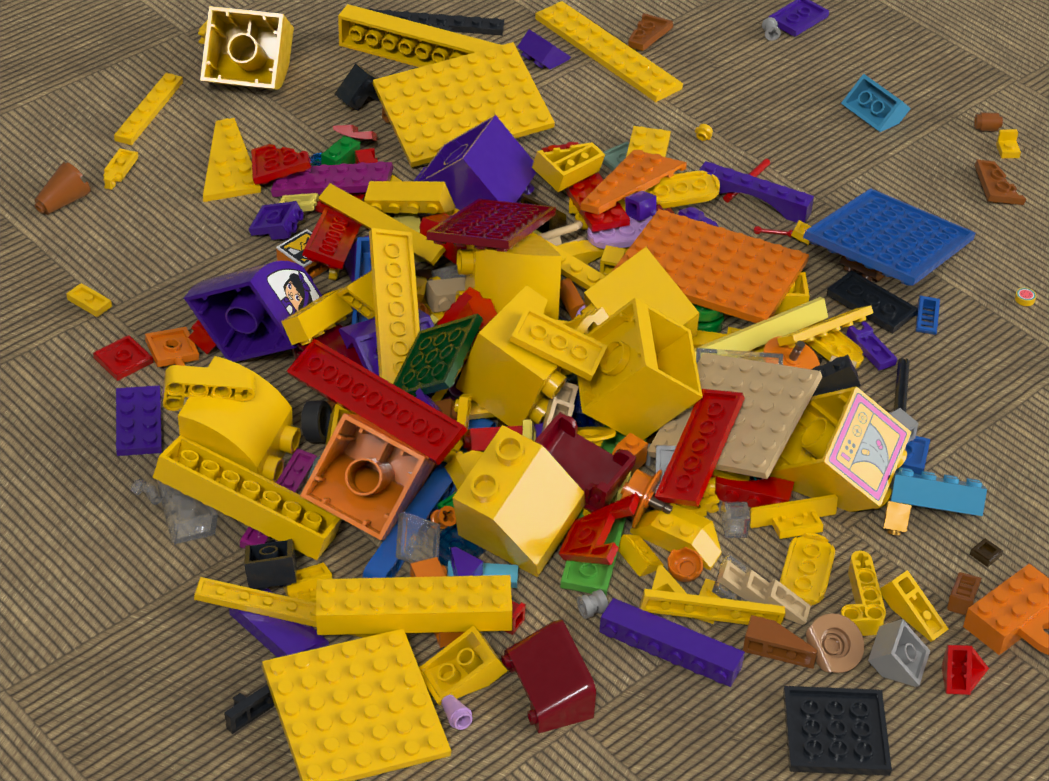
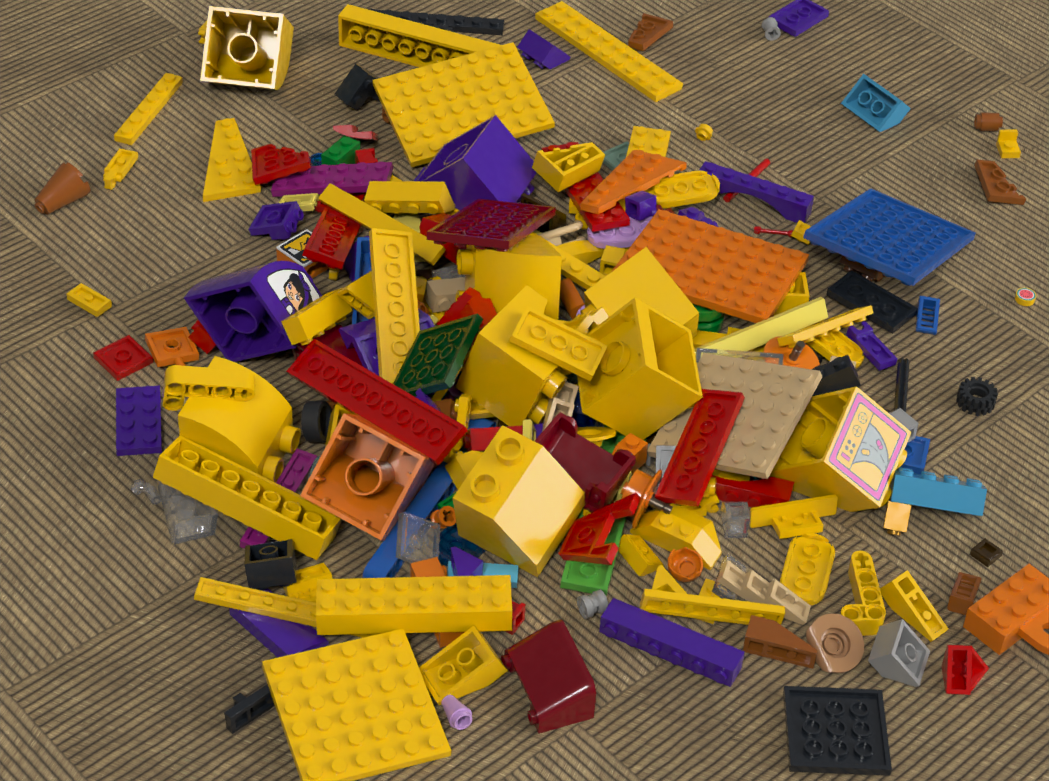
(974, 404): none -> black tyre

